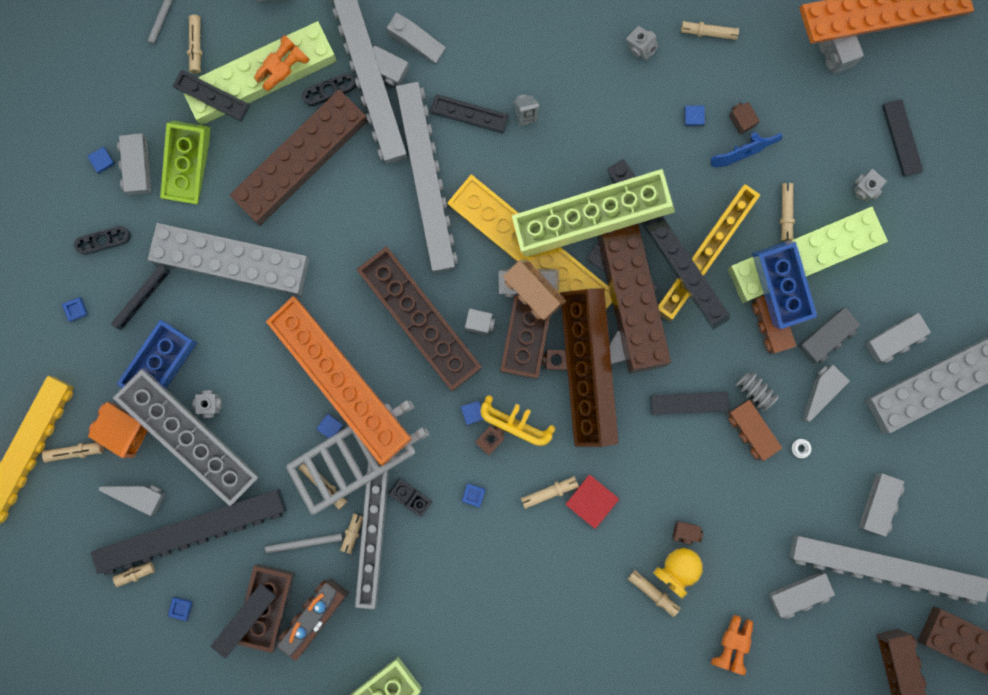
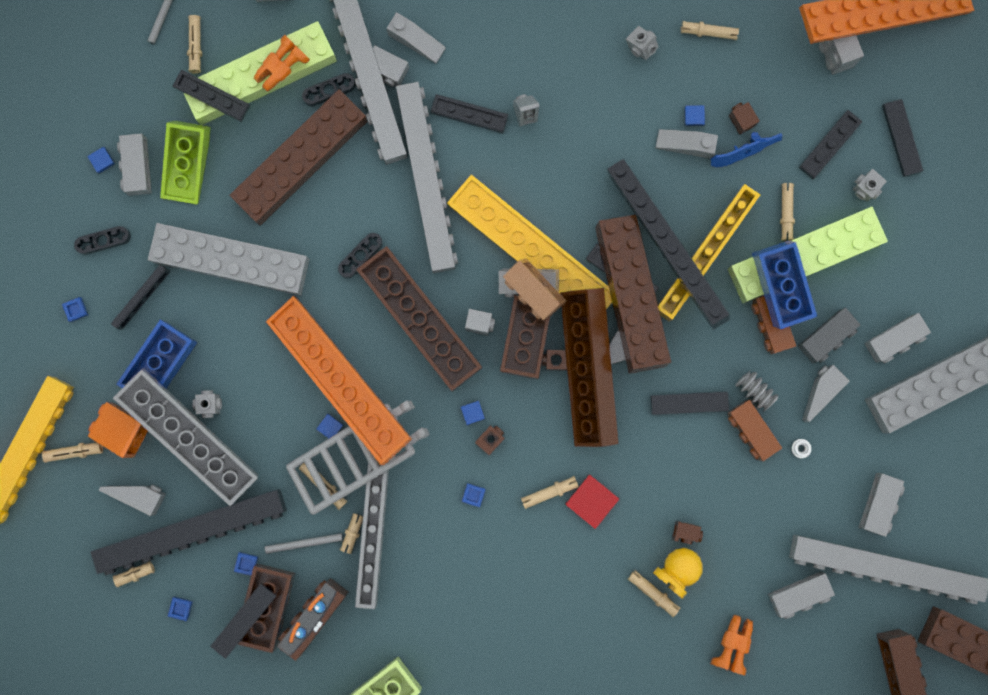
(245, 563): none -> blue tile
(373, 248): none -> black beam
(410, 497): black slope -> none
(515, 426): yellow piece -> none
(593, 213): yellowish green brick -> none
(687, 142): none -> light grey slope
(830, 144): none -> black tile

